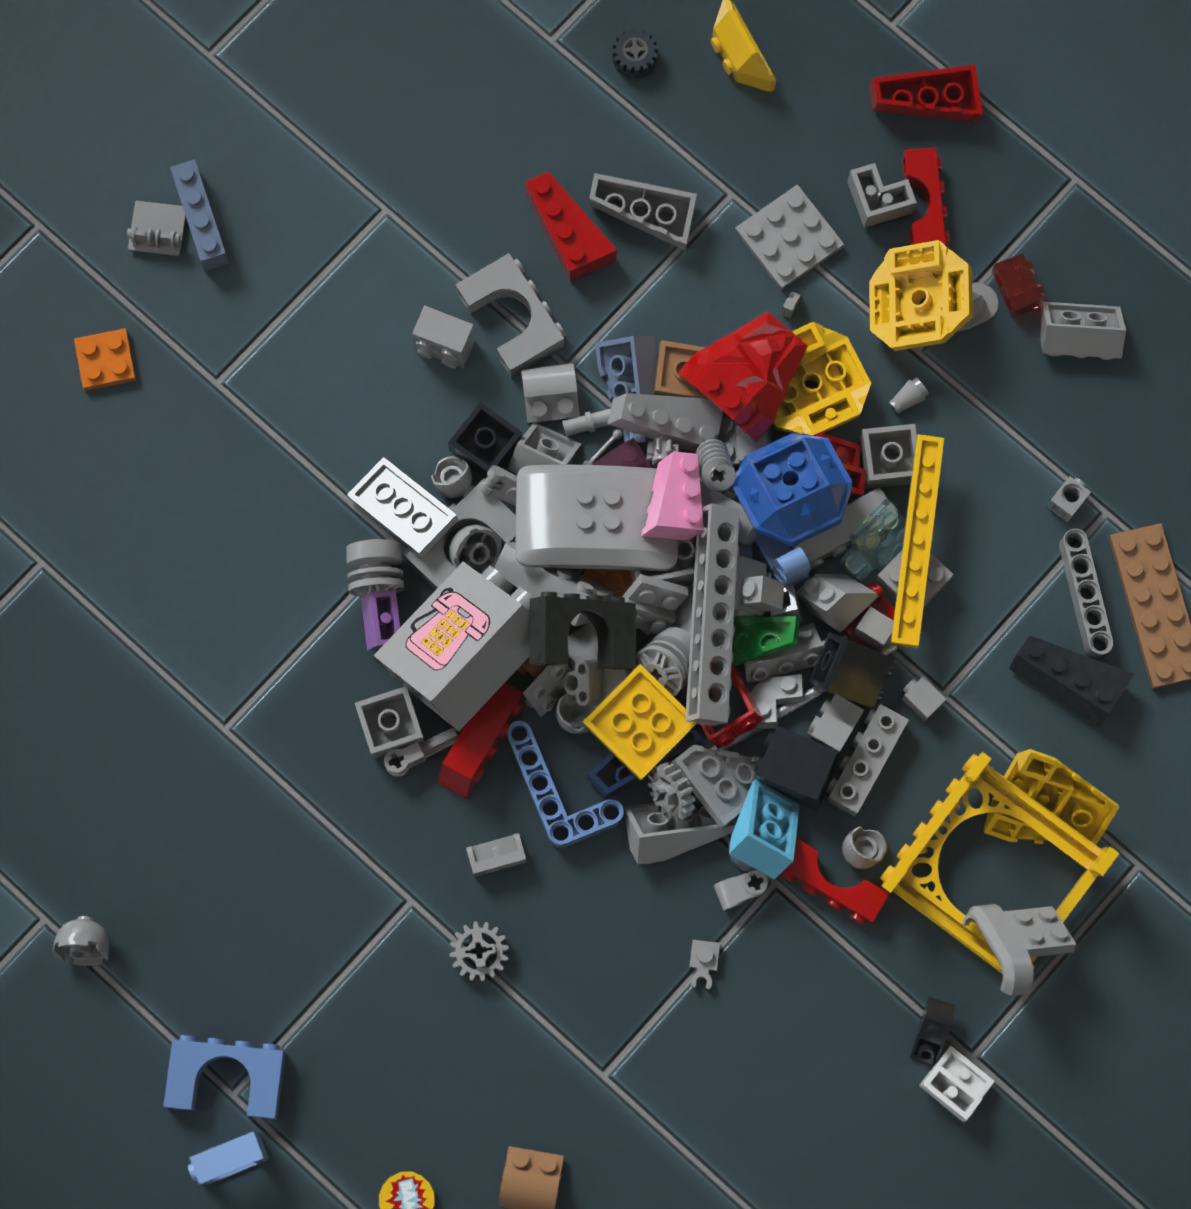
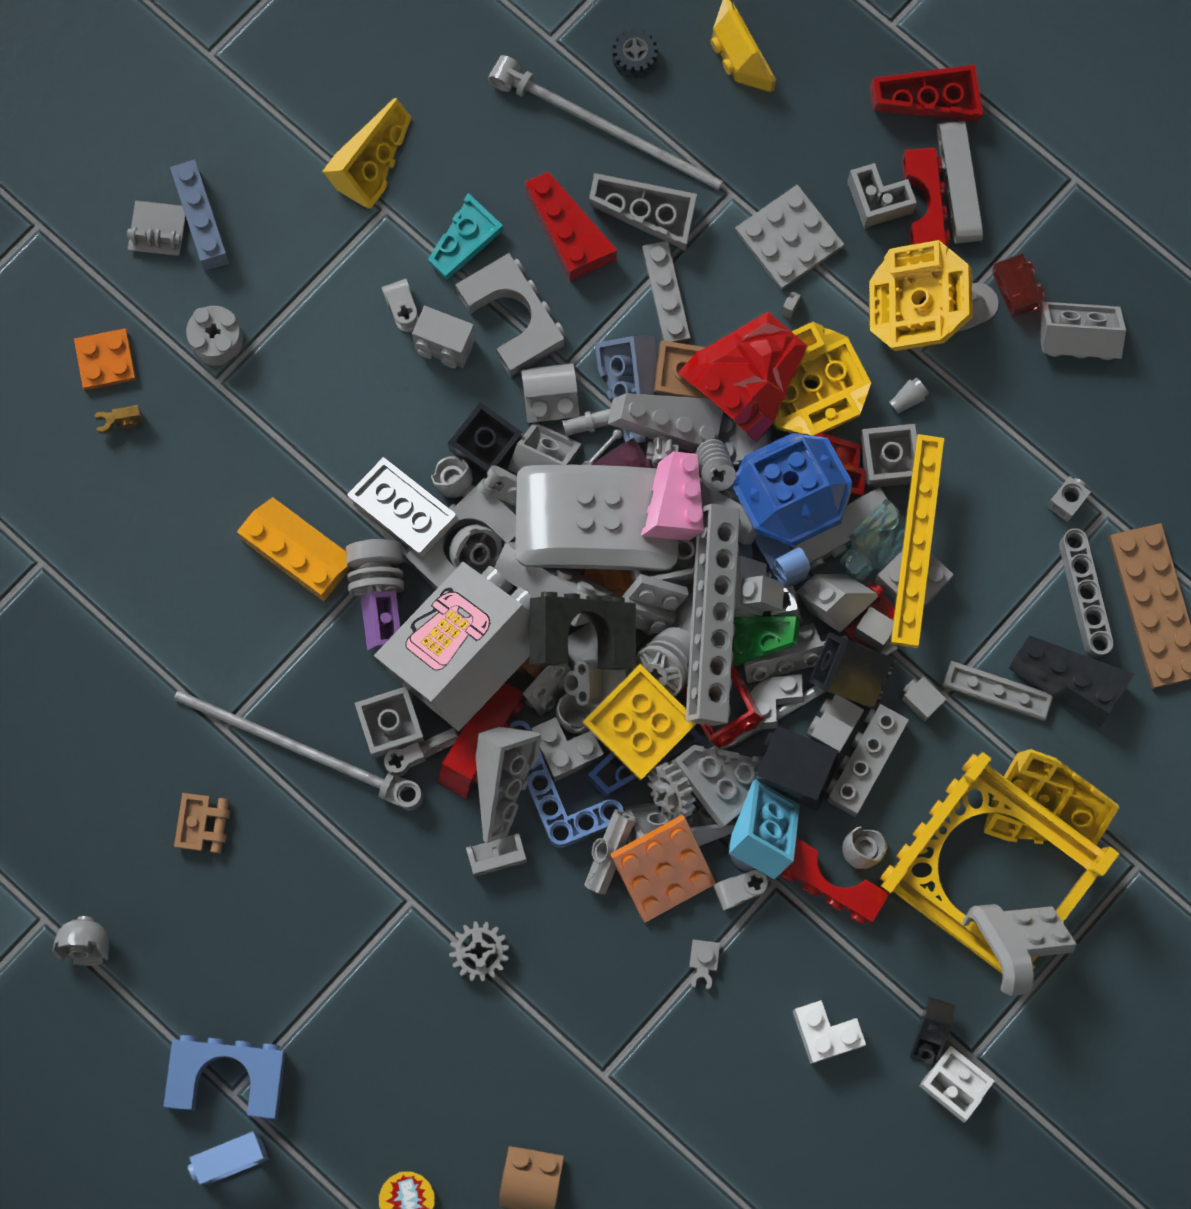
(125, 417): none -> pearl gold plate
(193, 821): none -> medium nougat plate
(224, 345): none -> light grey brick
(295, 547): none -> light orange slope
(364, 161): none -> yellow wedge
(390, 788): none -> flat silver piece
(401, 303): none -> light grey piece
(467, 236): none -> teal wing
(502, 766): none -> light grey wedge
(507, 74): none -> flat silver piece
(566, 756): none -> light grey brick
(614, 839): none -> light grey piece
(663, 868): none -> orange plate
(666, 292): none -> light grey plate
(821, 1039): none -> white brick
(959, 182): none -> light grey beam
(997, 690): none -> light grey tile

